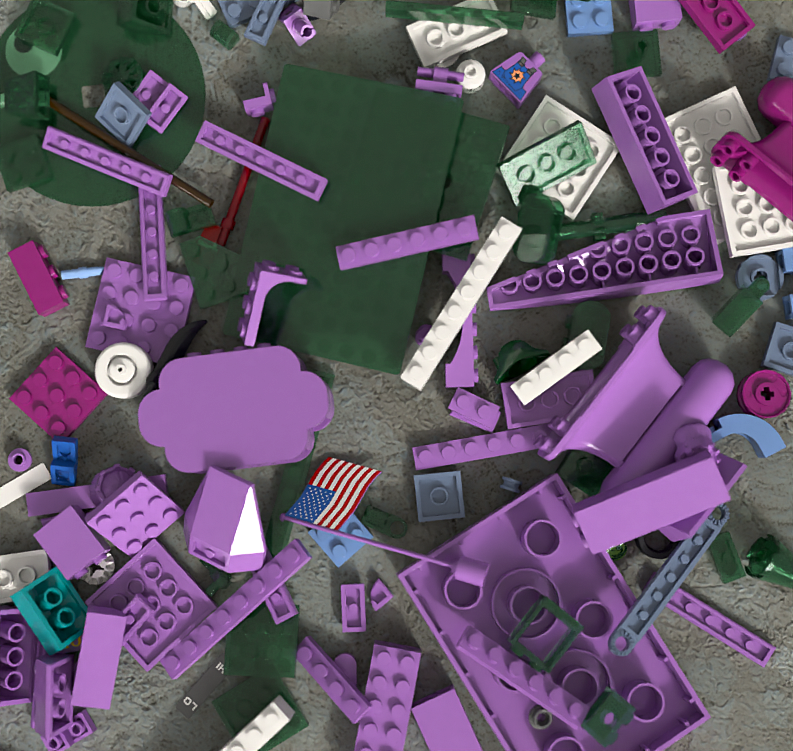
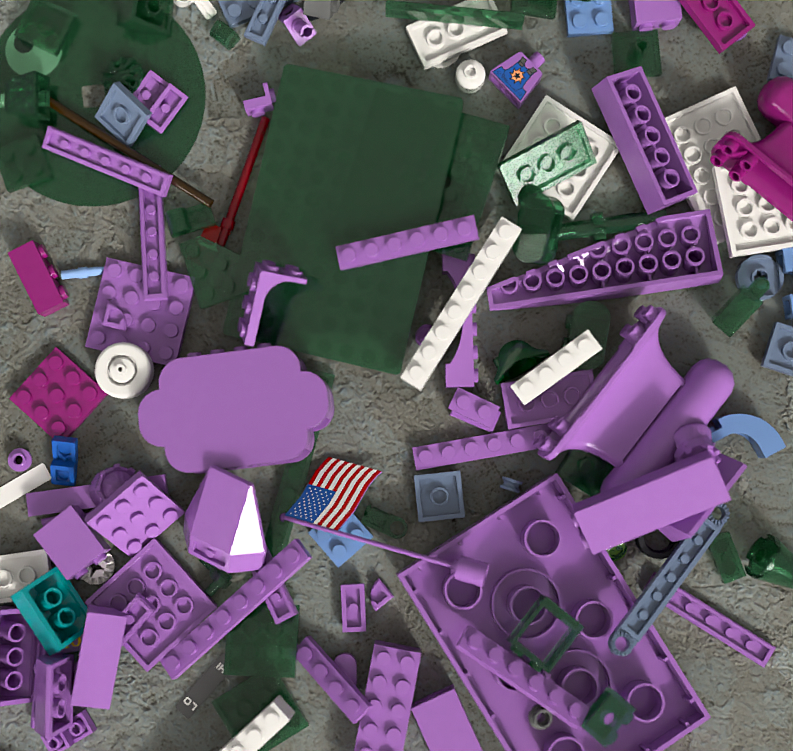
(175, 349): black sword -> none
(261, 160): medium lavender plate -> none
(439, 84): medium lavender plate -> none
(767, 382): magenta wheel -> none

